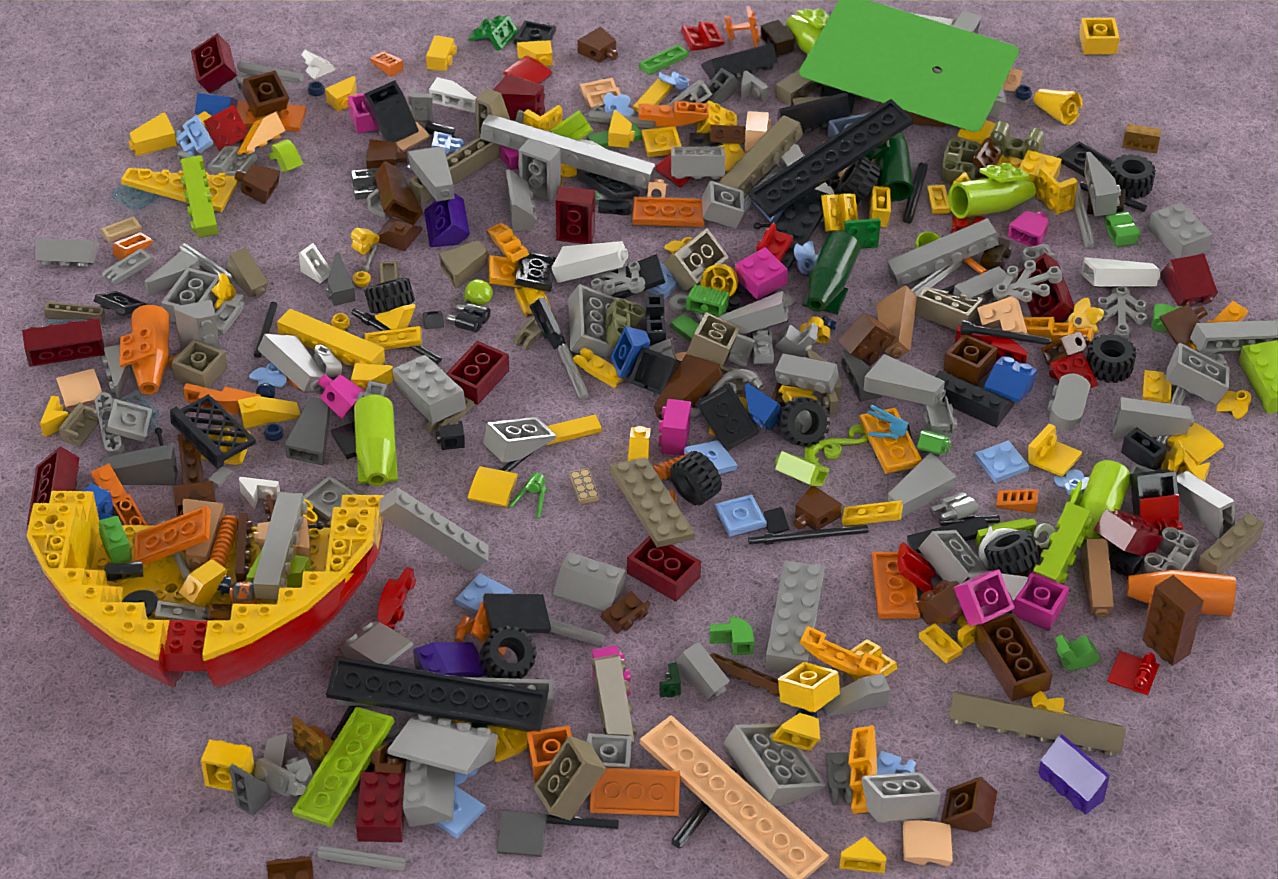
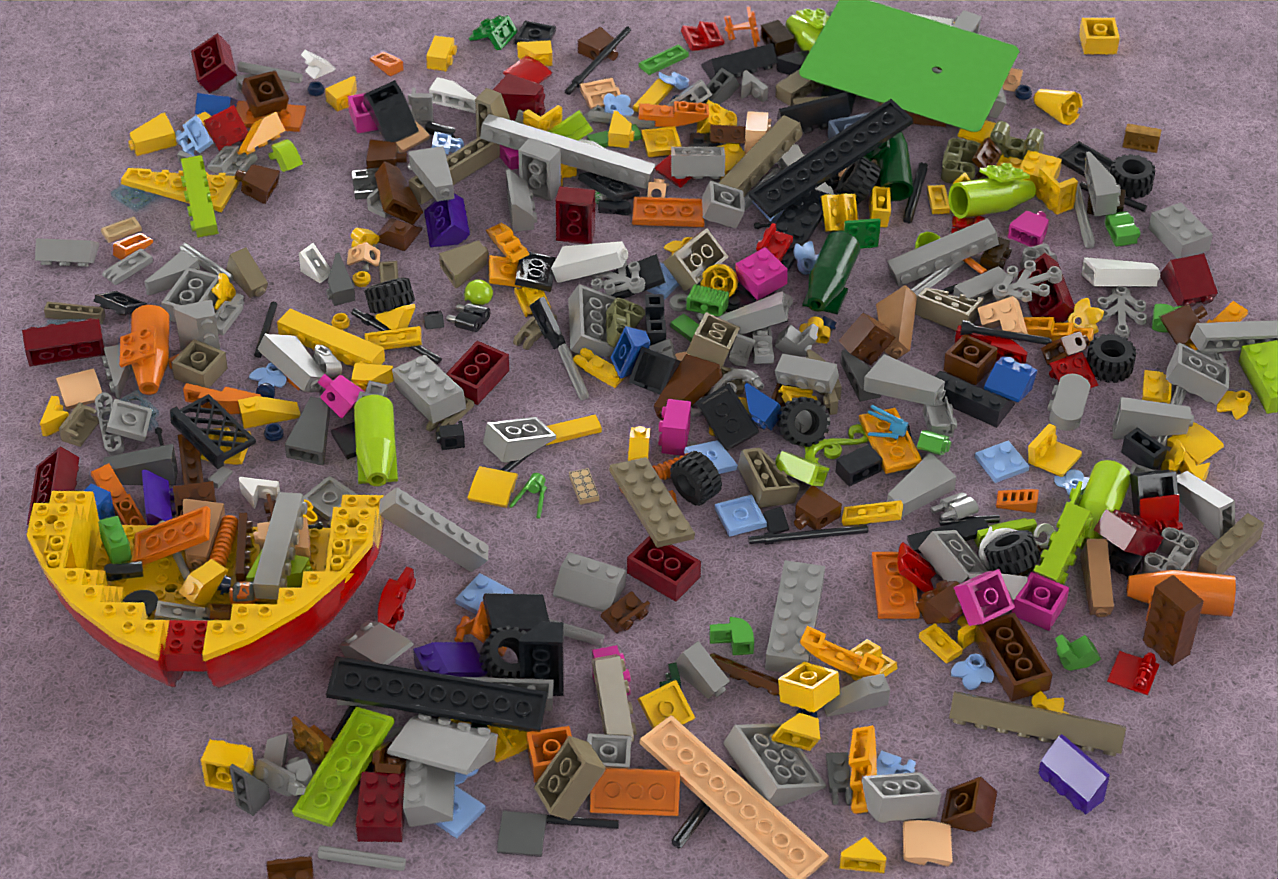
(157, 498): none -> dark purple slope
(361, 252): none -> light nougat bracket
(543, 654): none -> black slope
(580, 79): none -> black bar
(666, 702): none -> yellow plate
(765, 480): none -> dark tan wedge
(791, 62): none -> black slope
(858, 465): none -> black brick
(972, 674): none -> light blue plate

